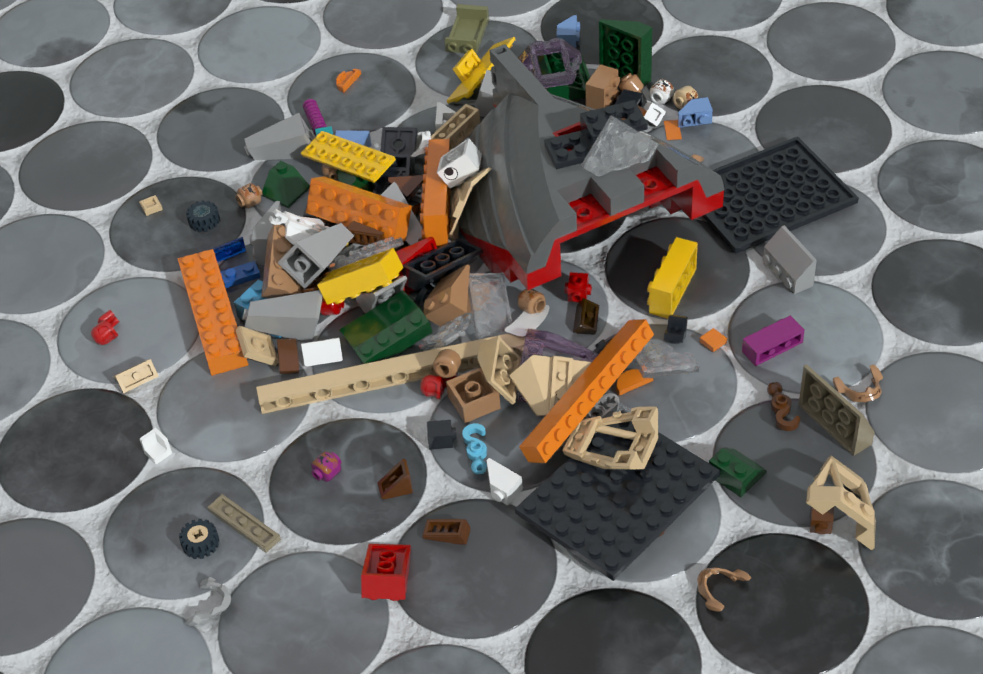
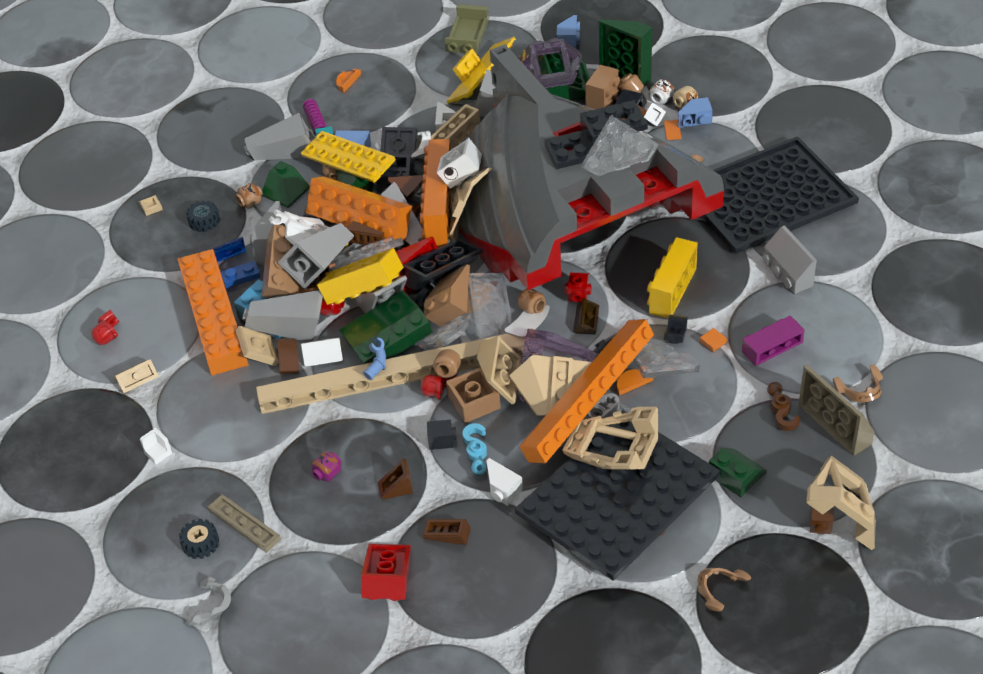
(378, 362): none -> medium blue piece

